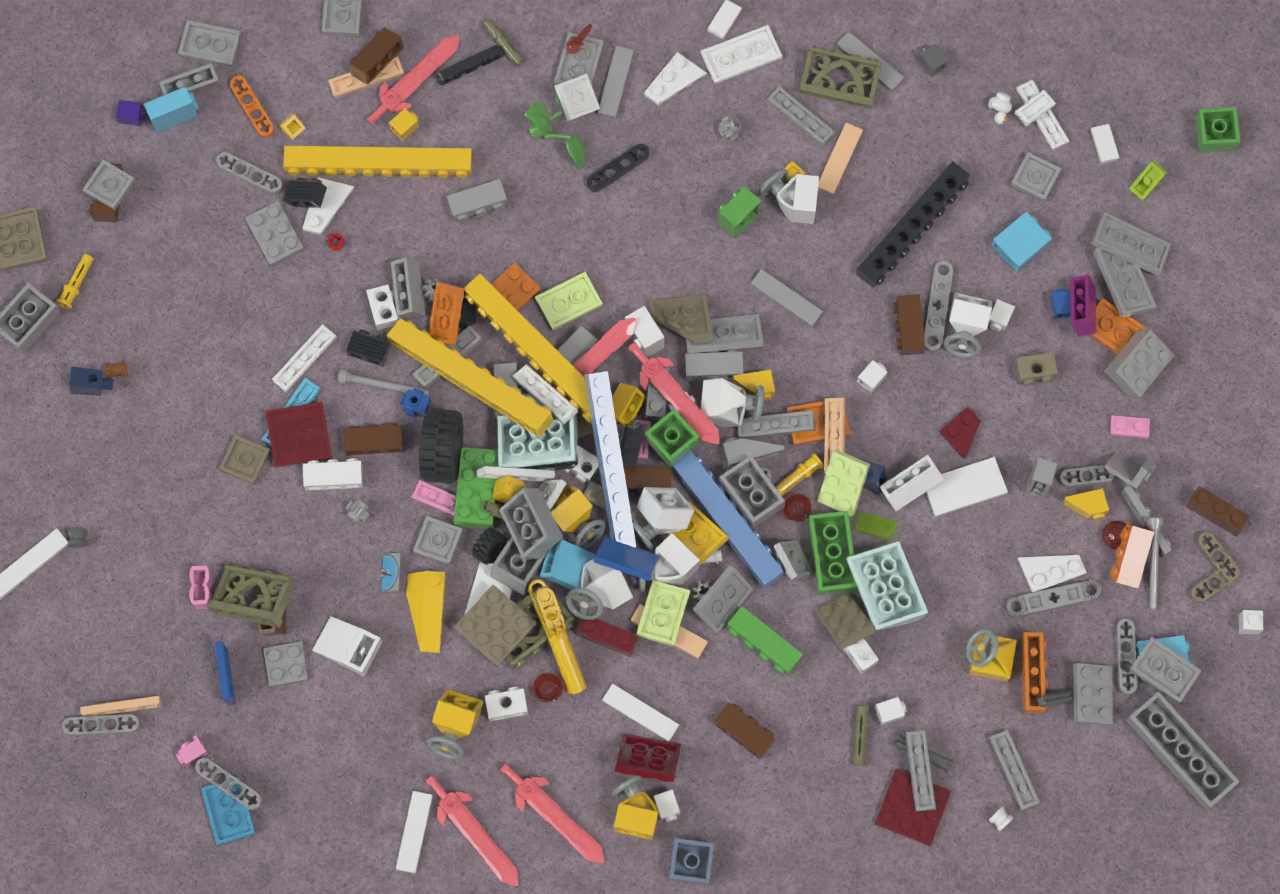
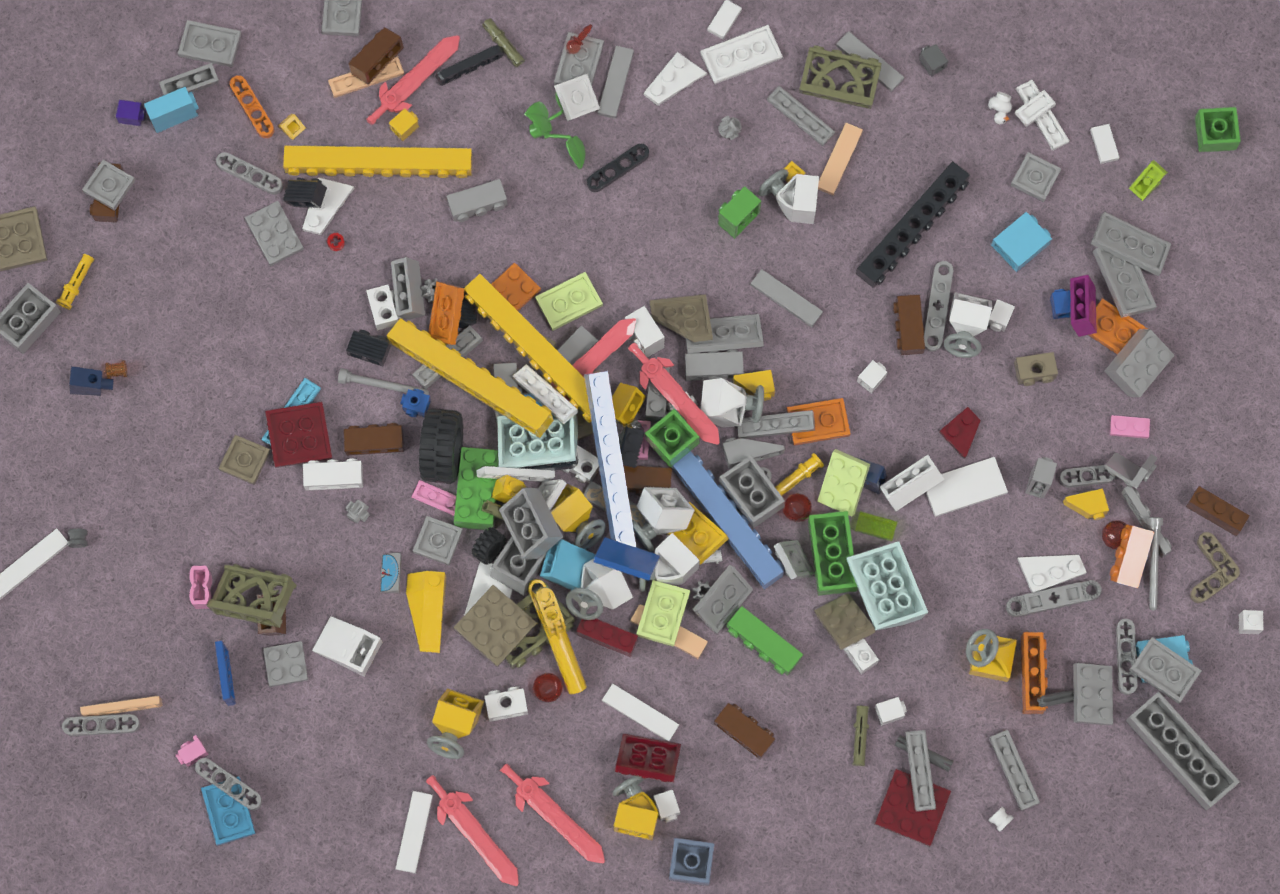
(304, 358): white tile -> none
(834, 428): light nougat tile -> none

